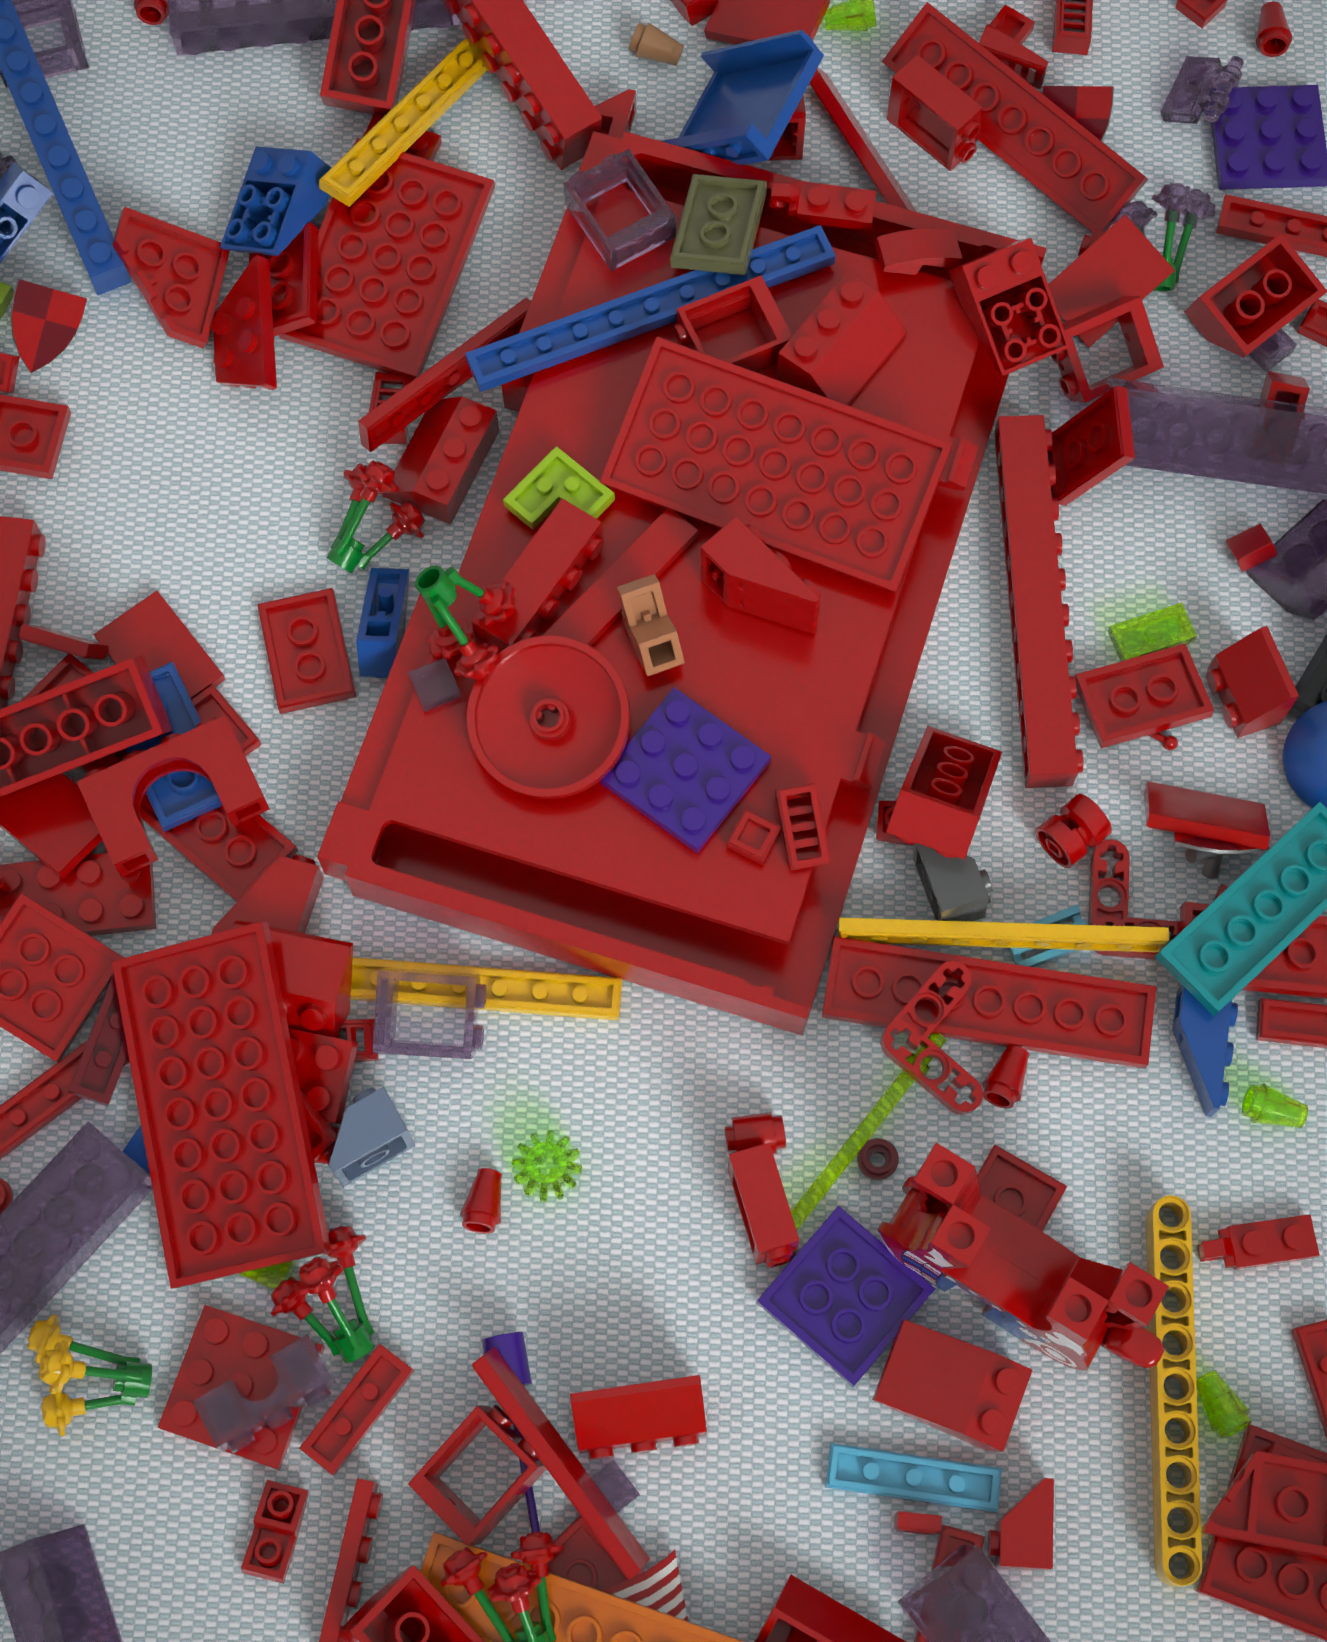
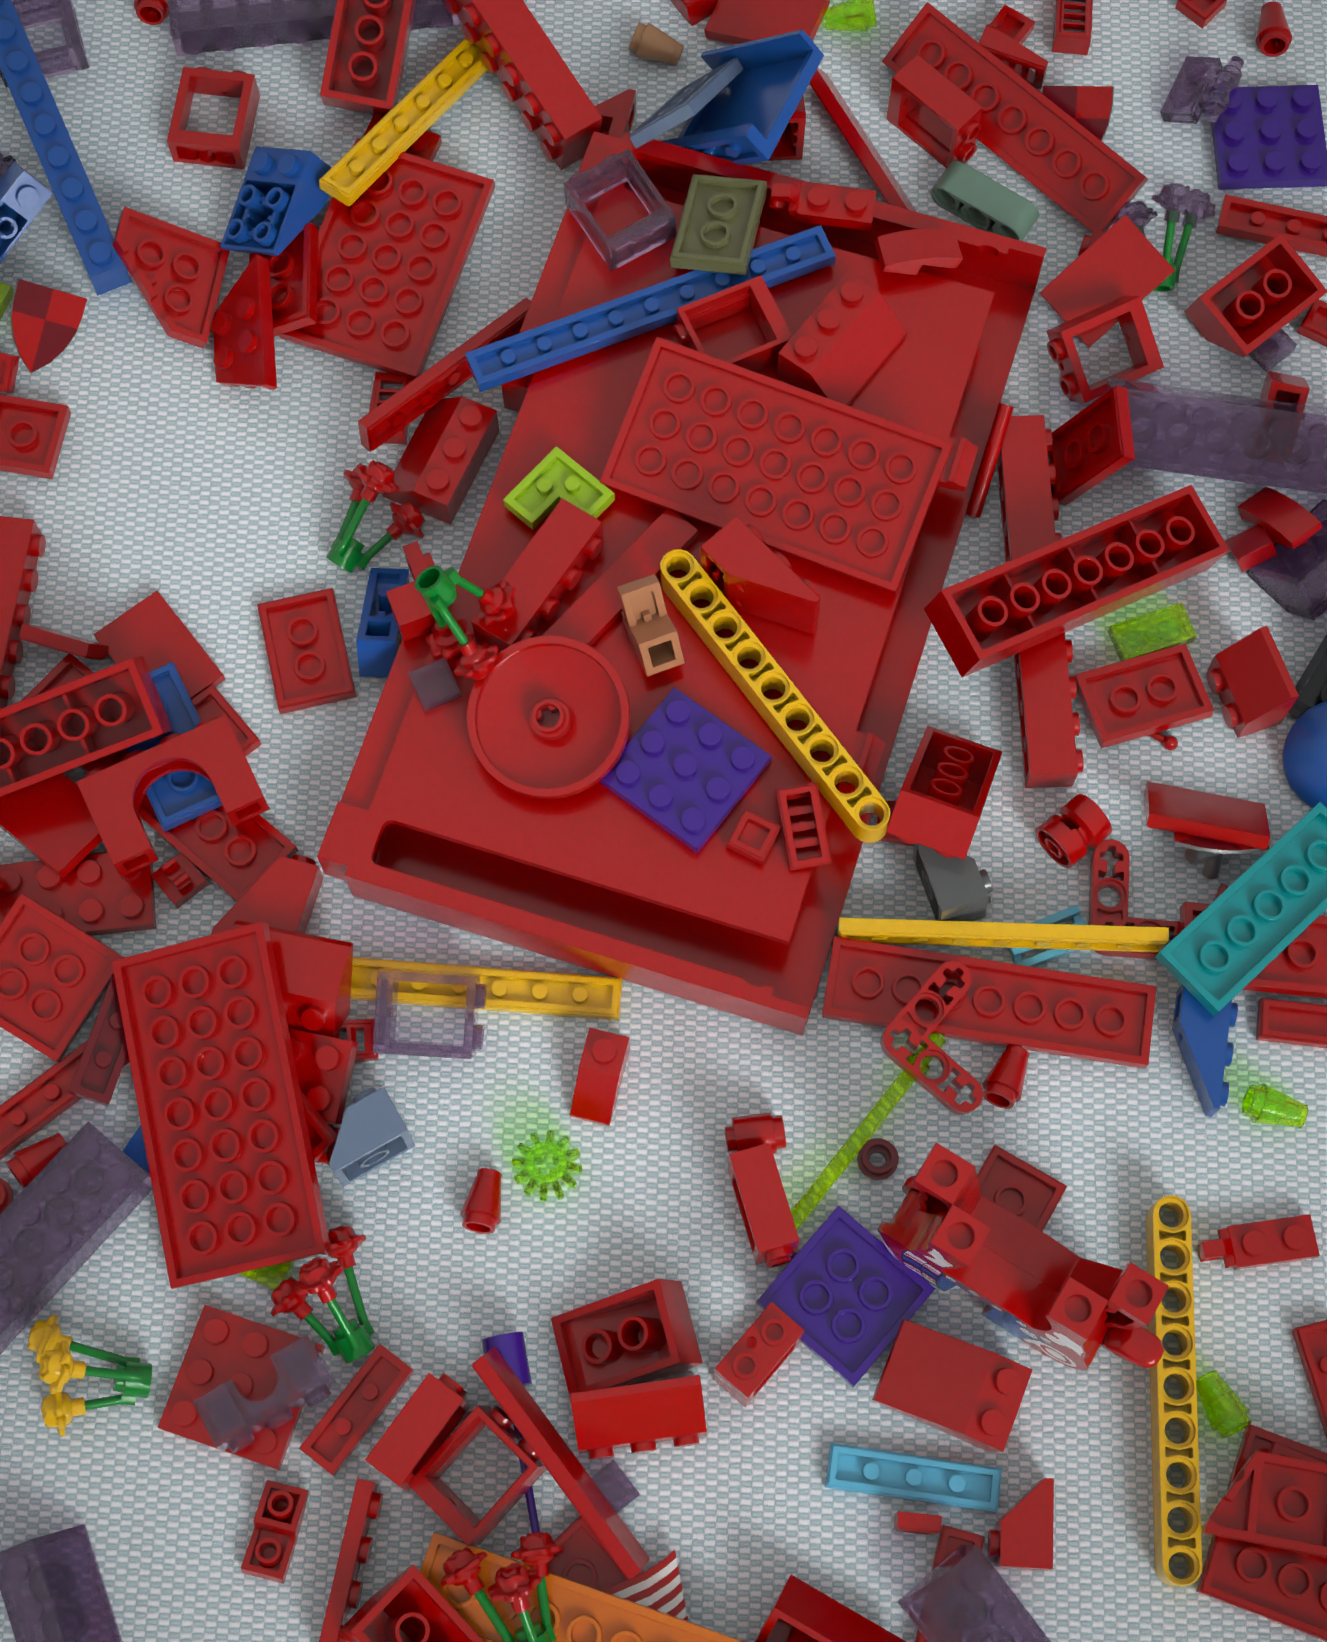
(33, 1159): none -> red cone
(179, 880): none -> red tile
(212, 148): none -> red window
(406, 602): none -> red brick
(419, 1429): none -> red window
(600, 1076): none -> red slope
(627, 1338): none -> red slope
(686, 102): none -> sand blue tile
(758, 1354): none -> red window
(777, 712): none -> yellow beam
(984, 202): none -> sand green beam
(989, 460): none -> red bar
(1010, 306): red slope -> none
(1075, 580): none -> red brick
(1281, 517): none -> red slope

